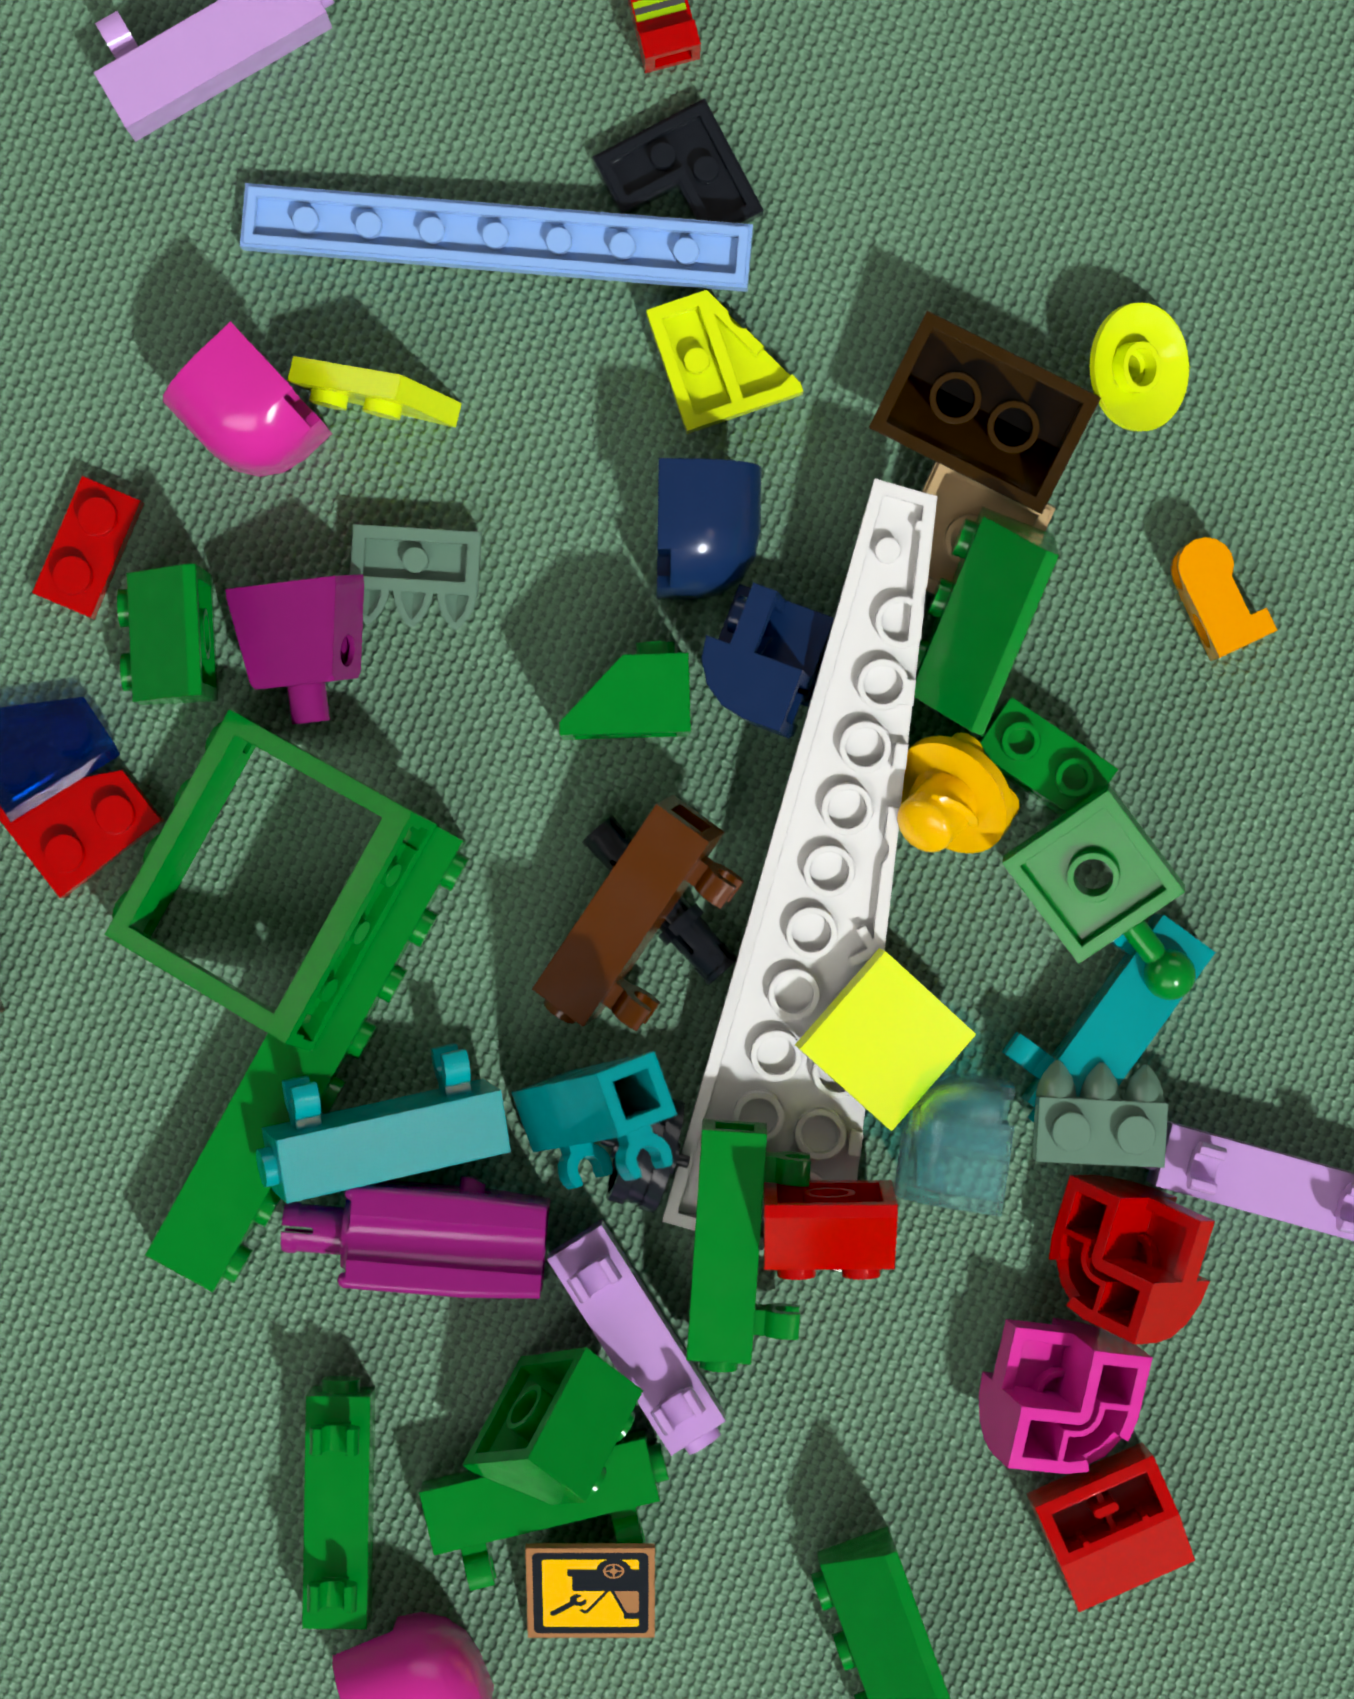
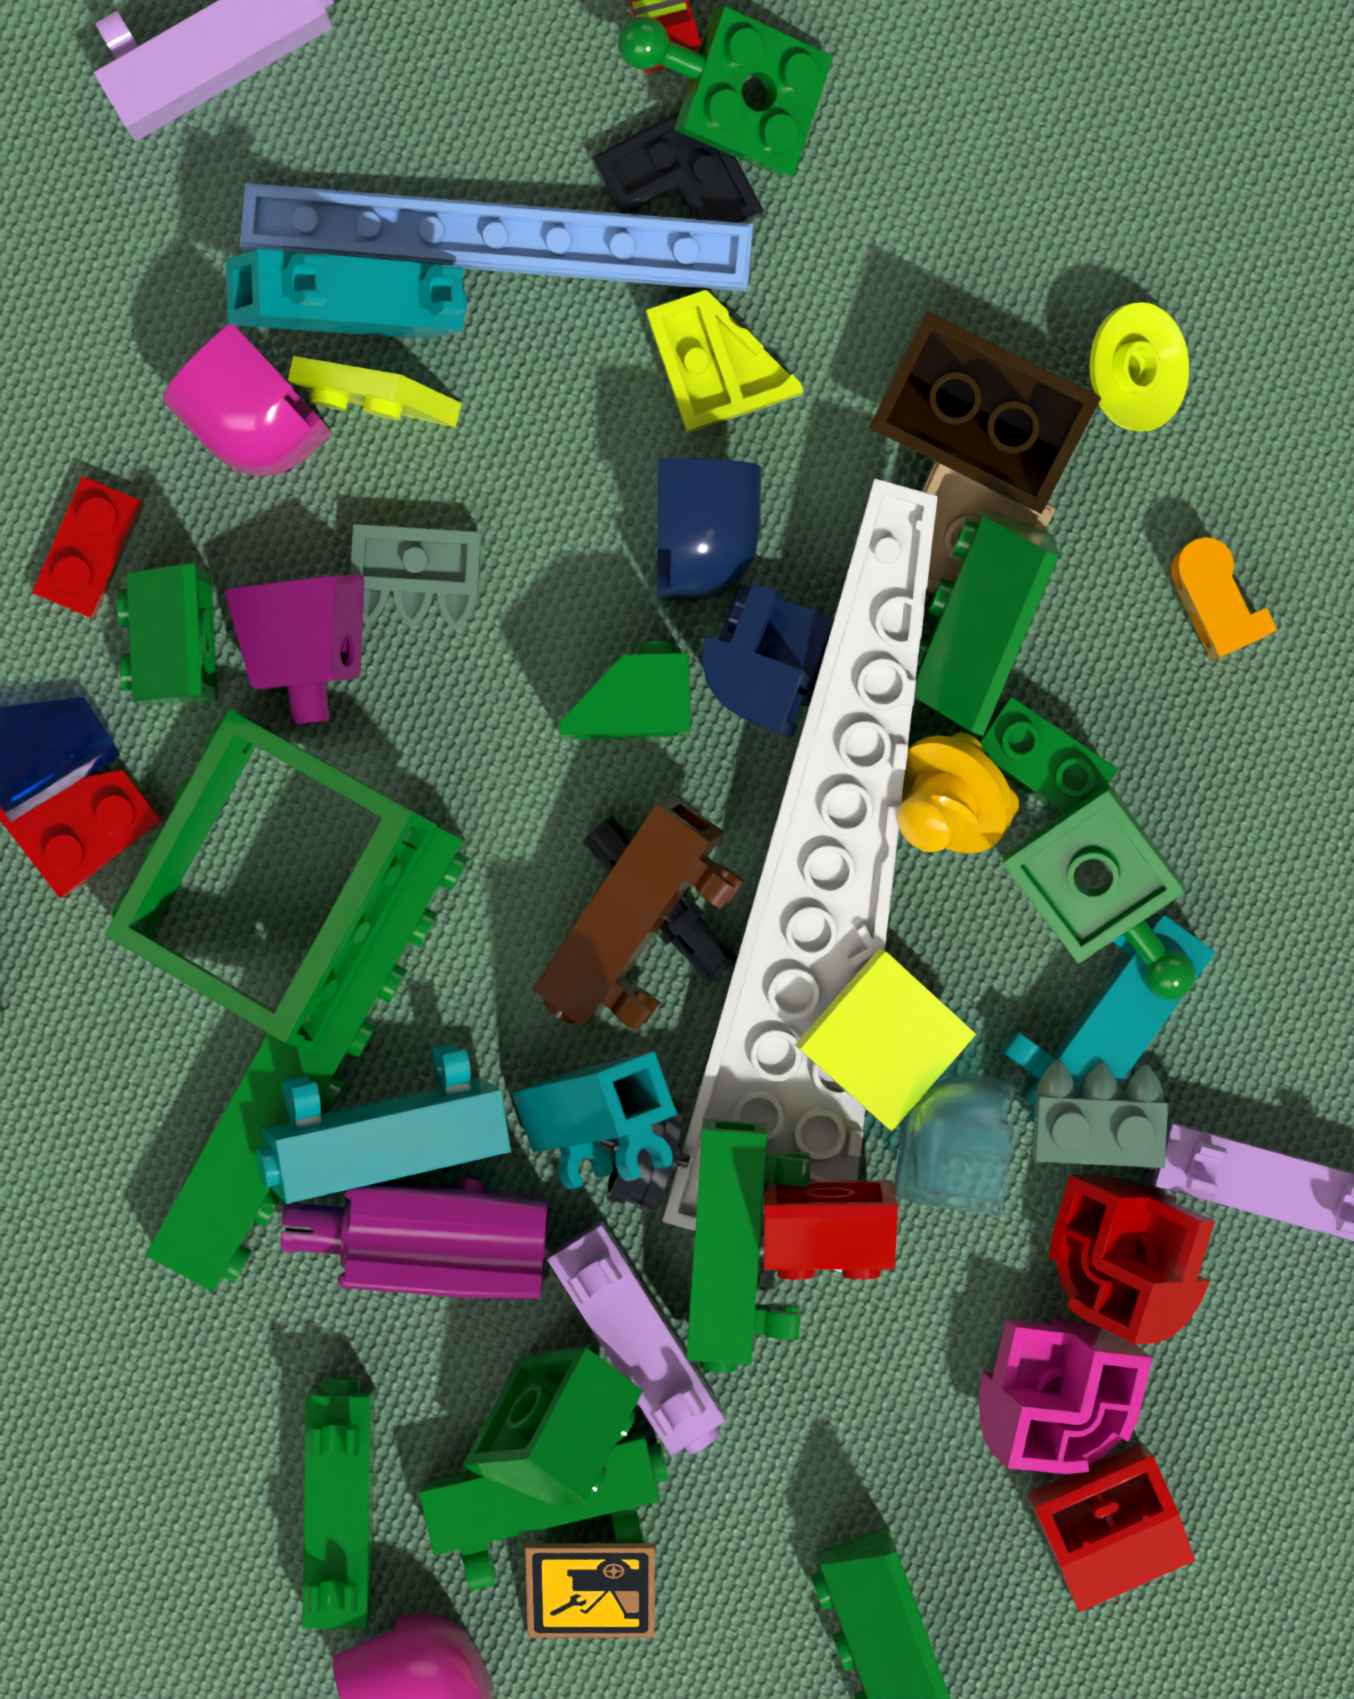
(344, 294): none -> teal brick
(714, 99): none -> green plate

